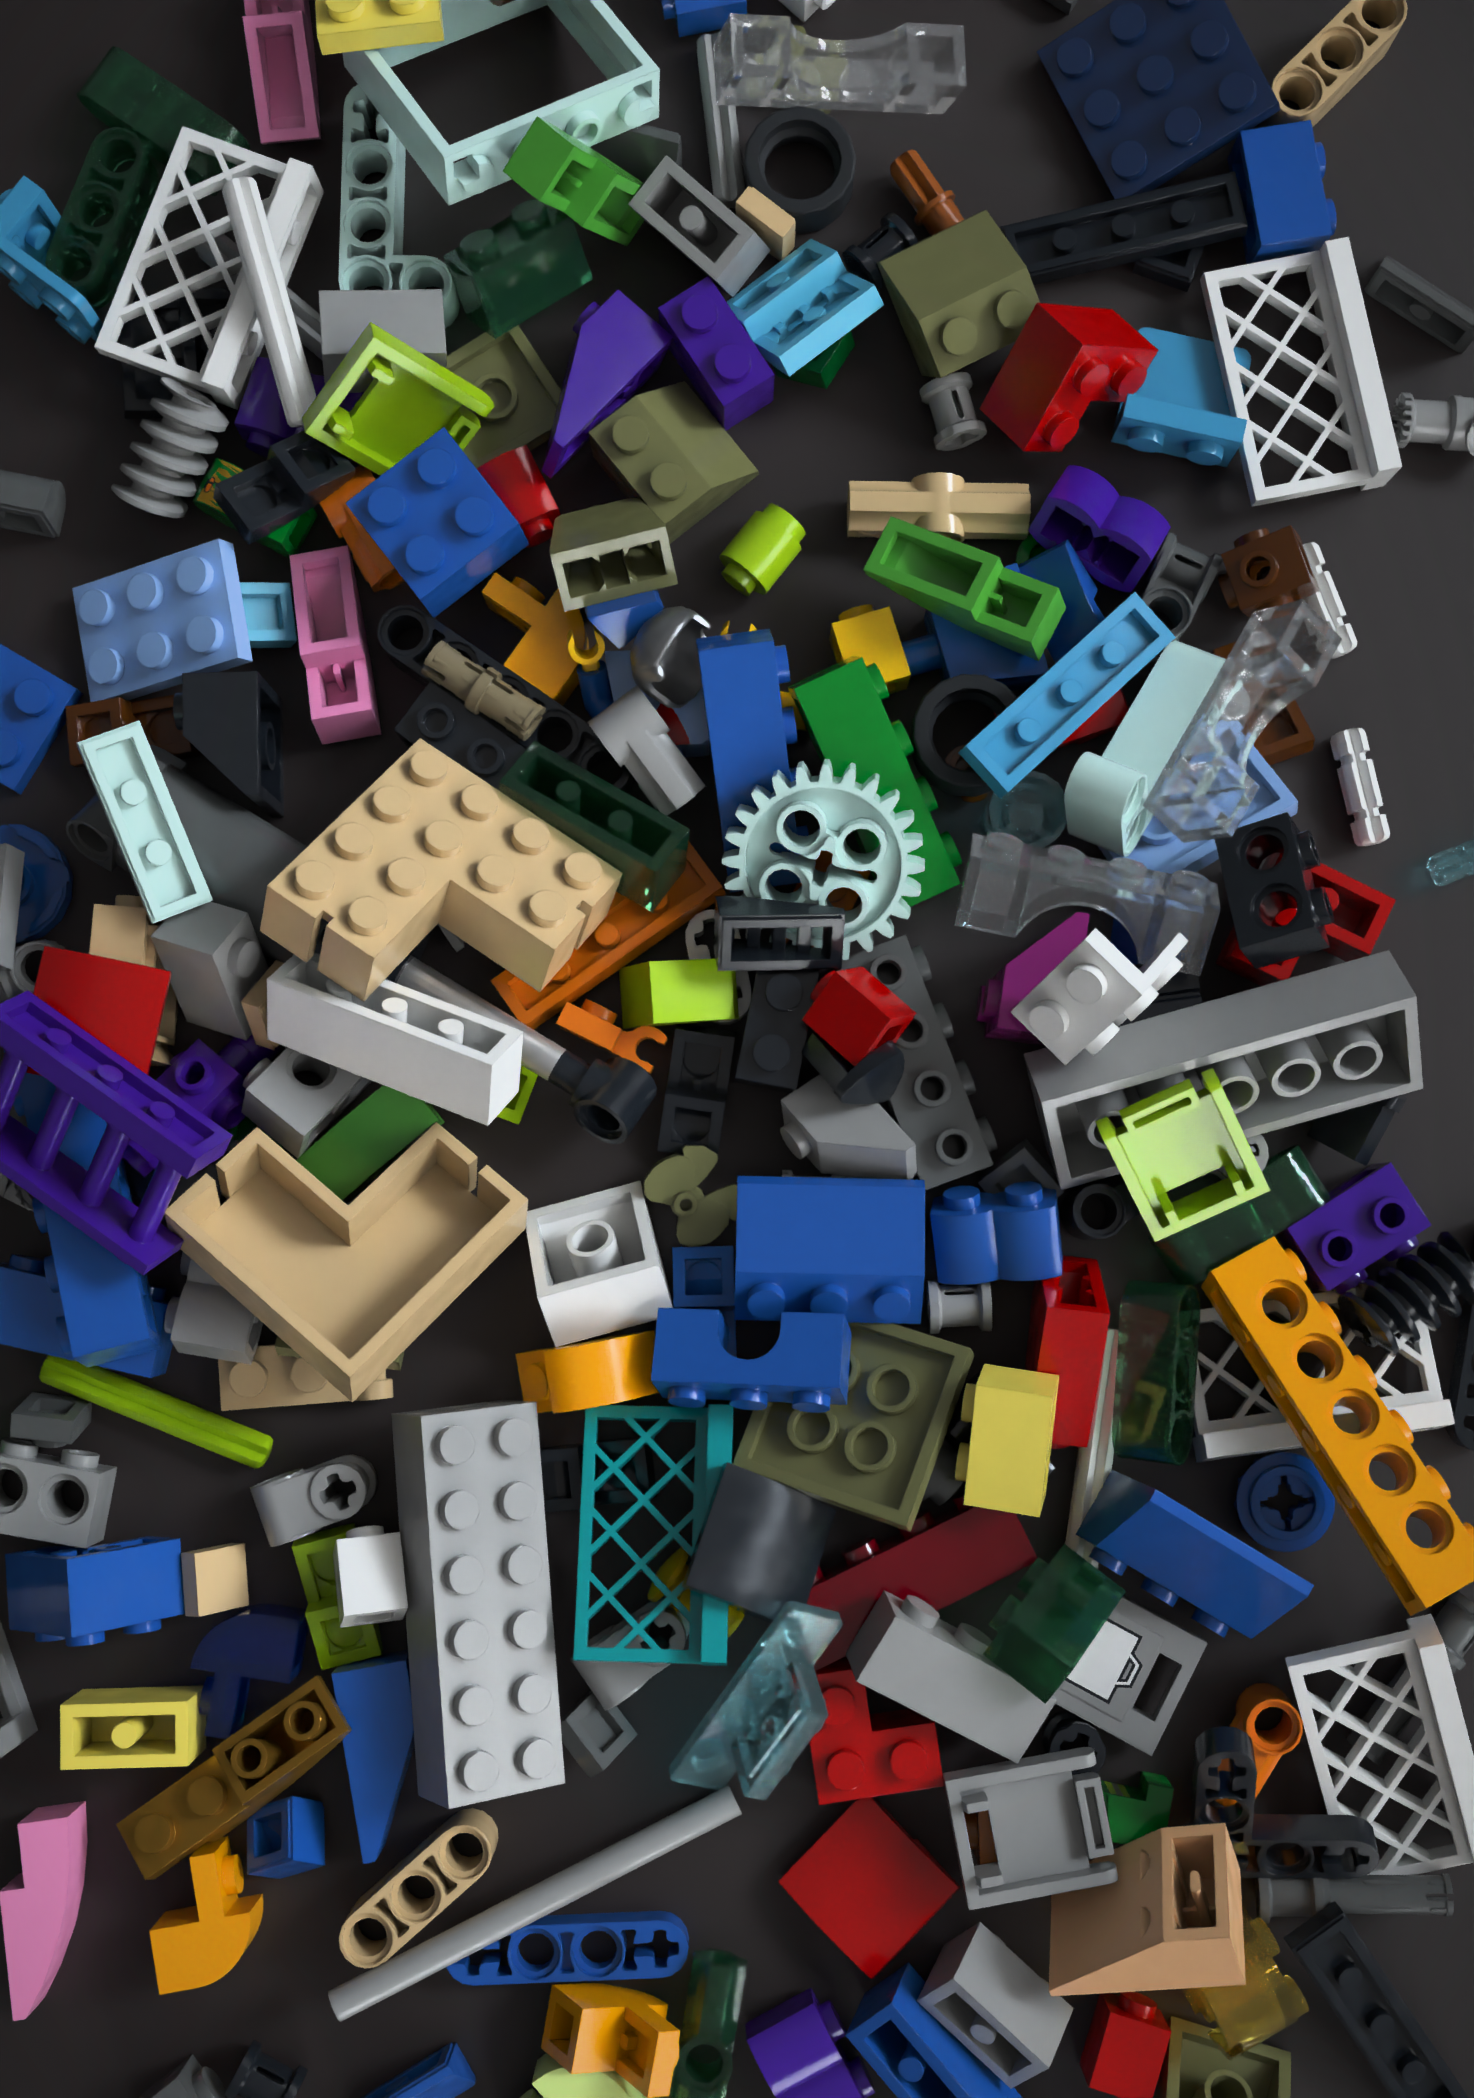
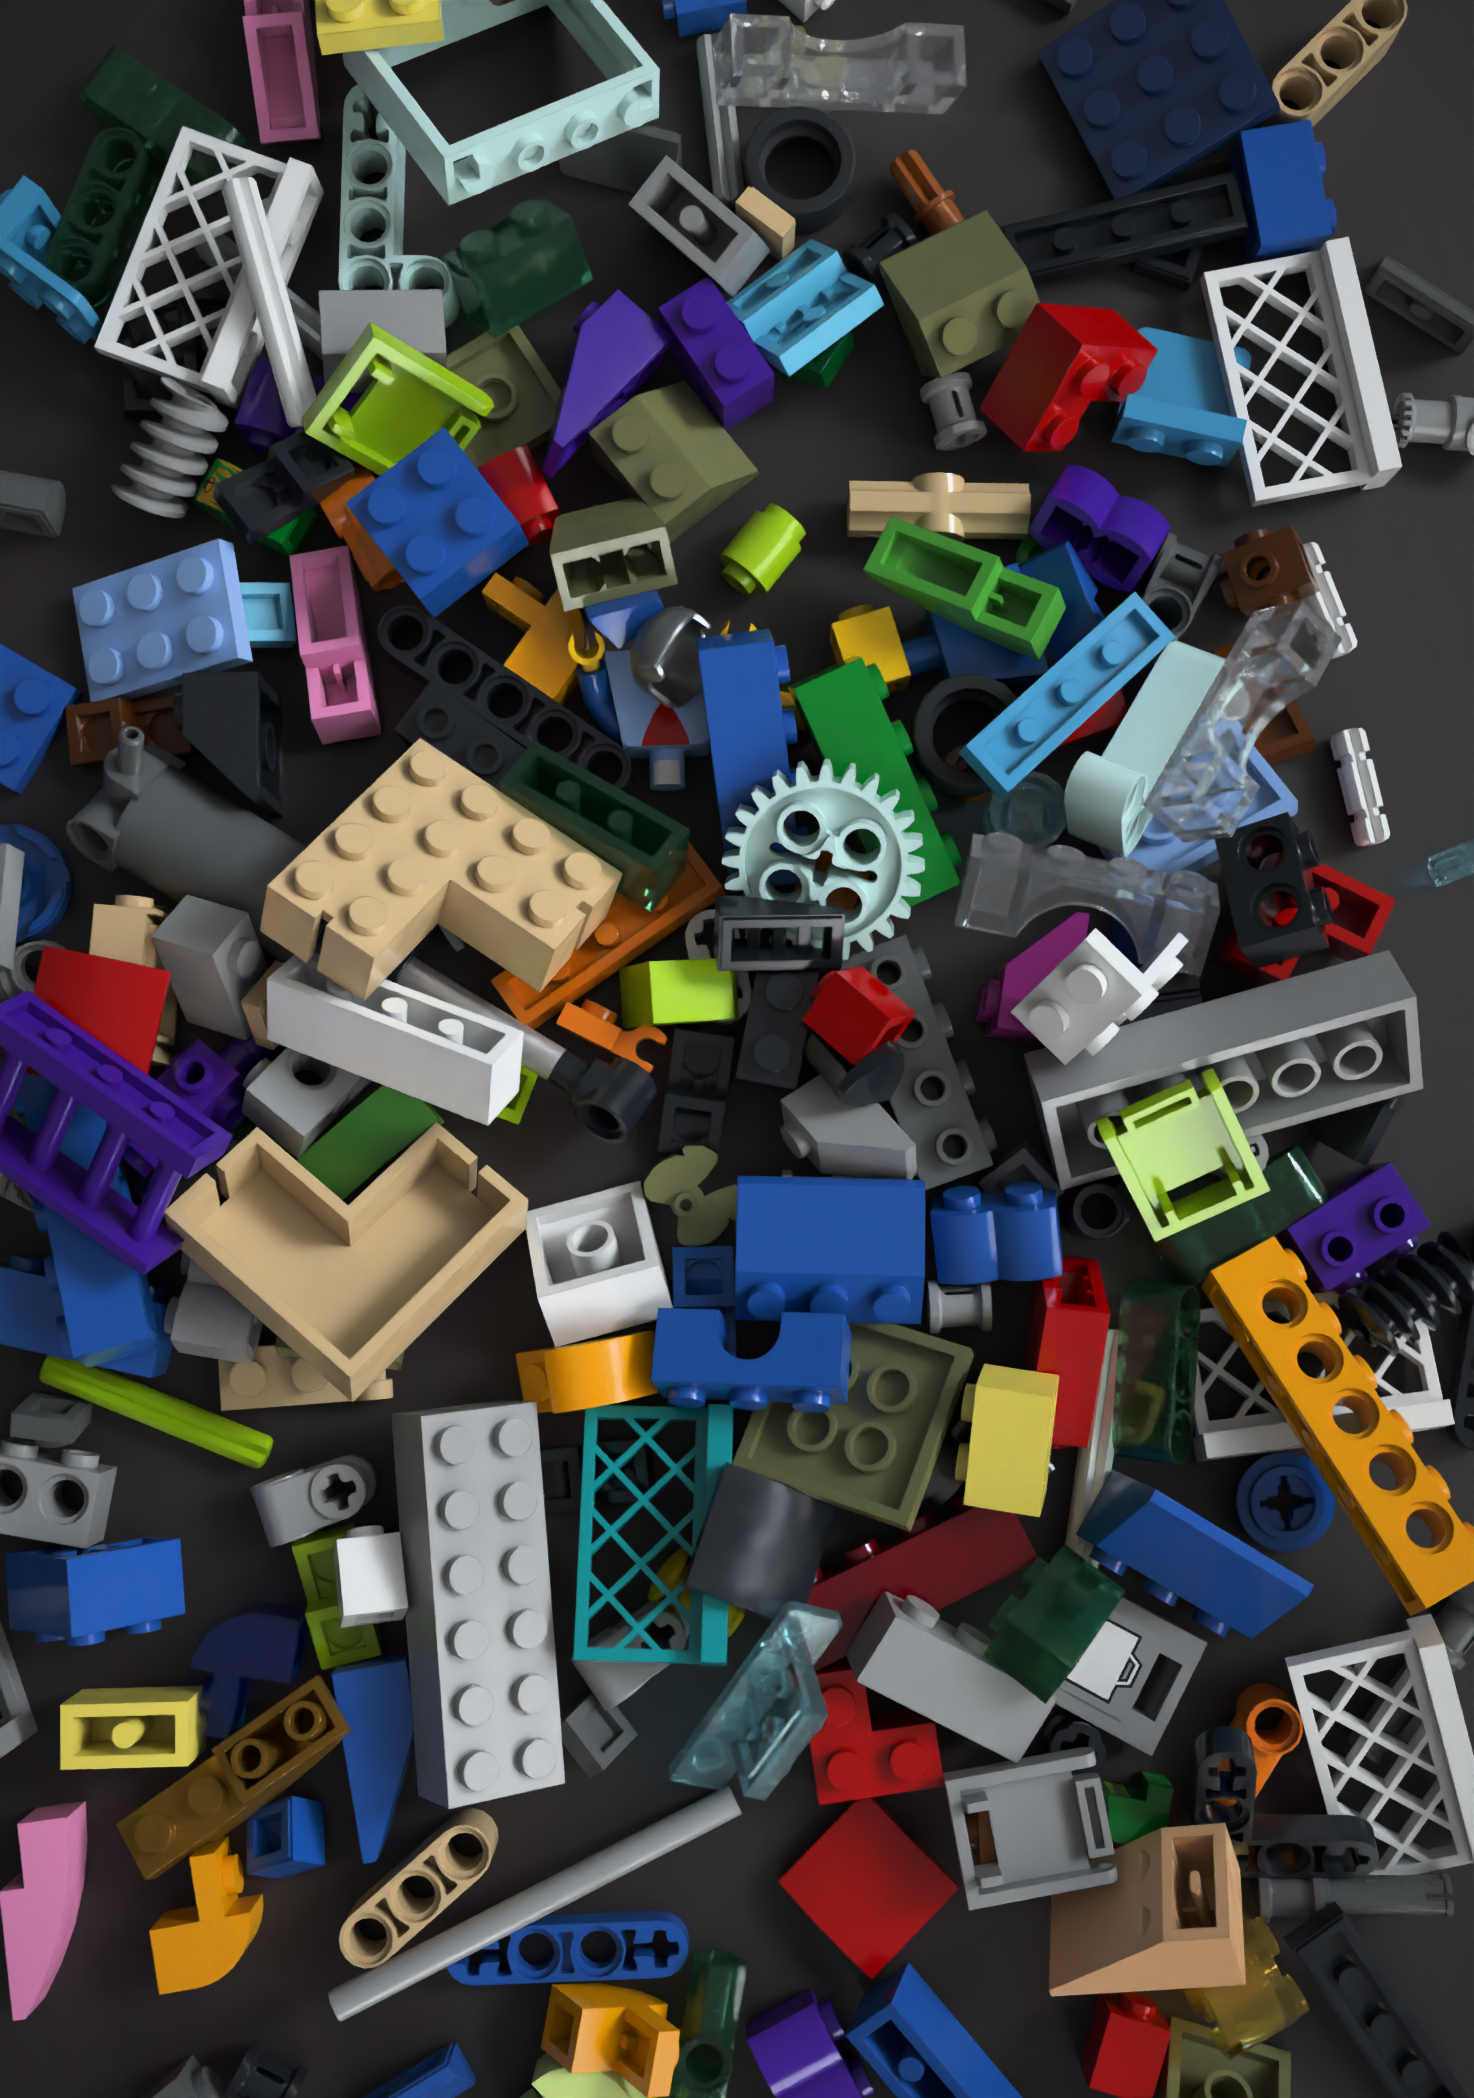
(144, 821): light aqua tile -> none
(214, 1579): tan tile -> none
(483, 690): dark tan pin -> none
(576, 181): bright green slope -> none
(640, 741): light grey piece -> none
(995, 2005): light grey brick -> none

